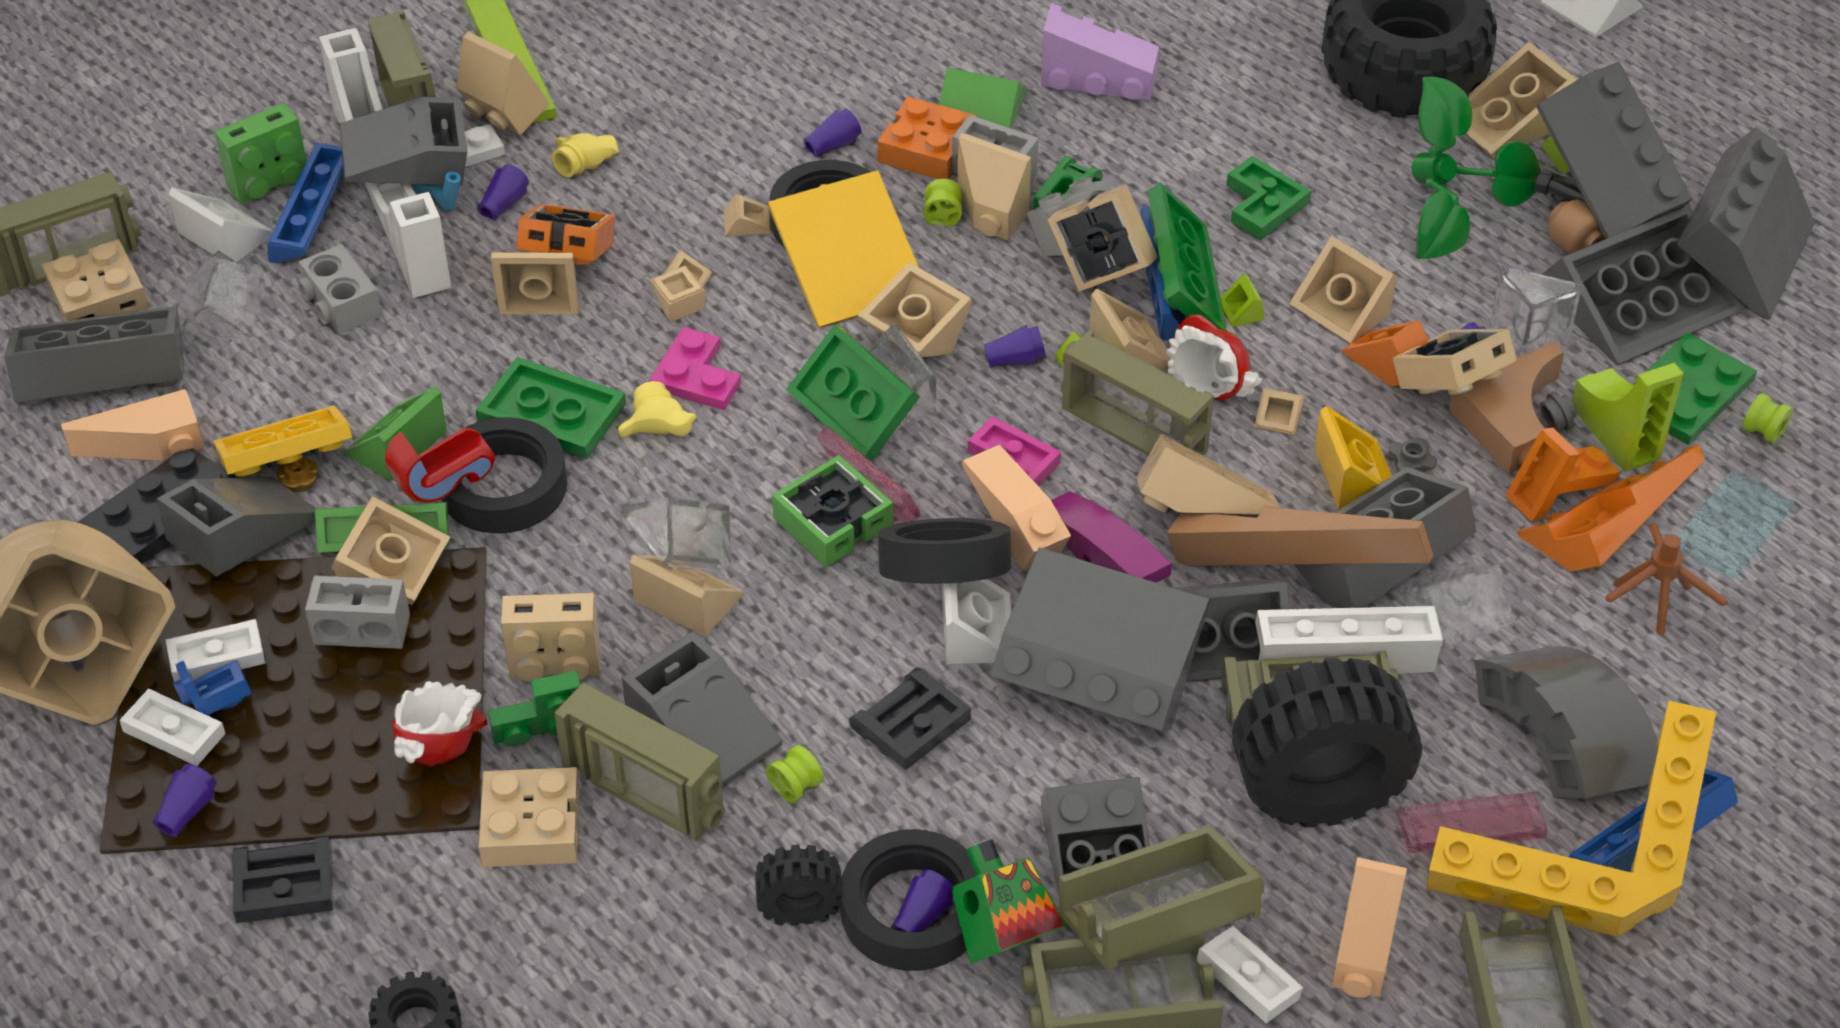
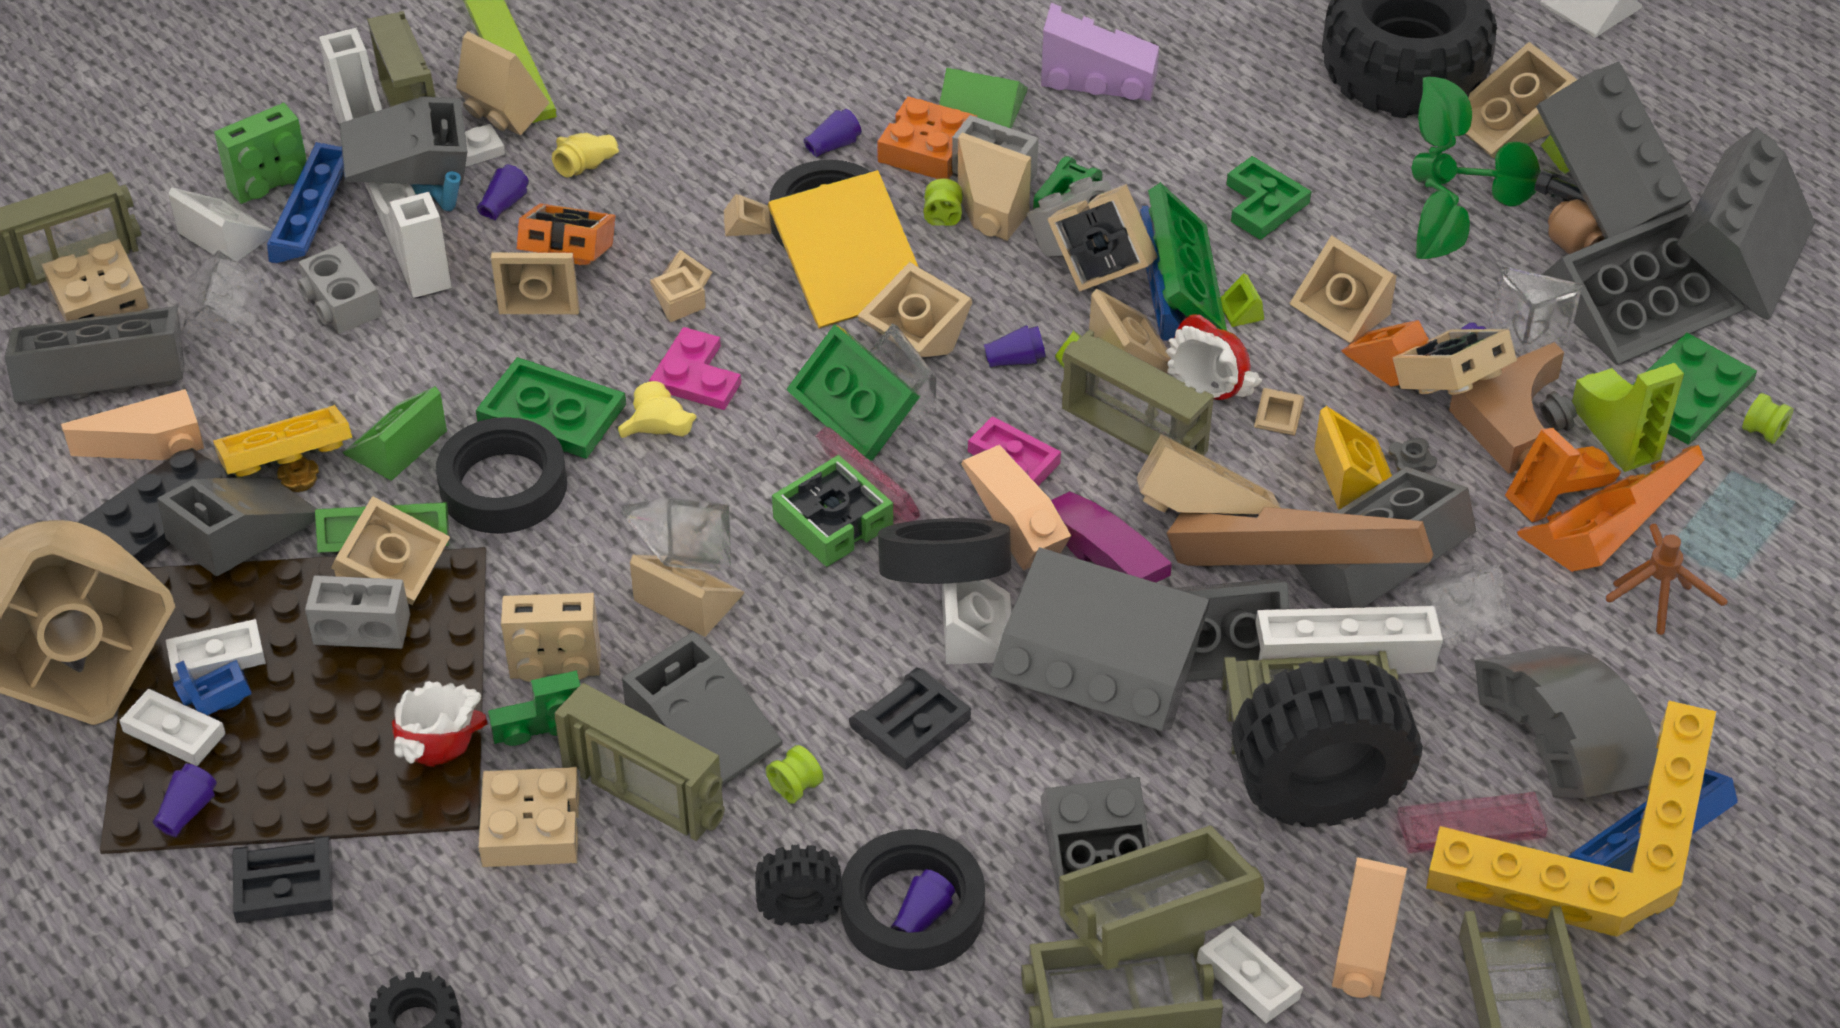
(439, 468): red animal -> none
(1002, 904): torso -> none

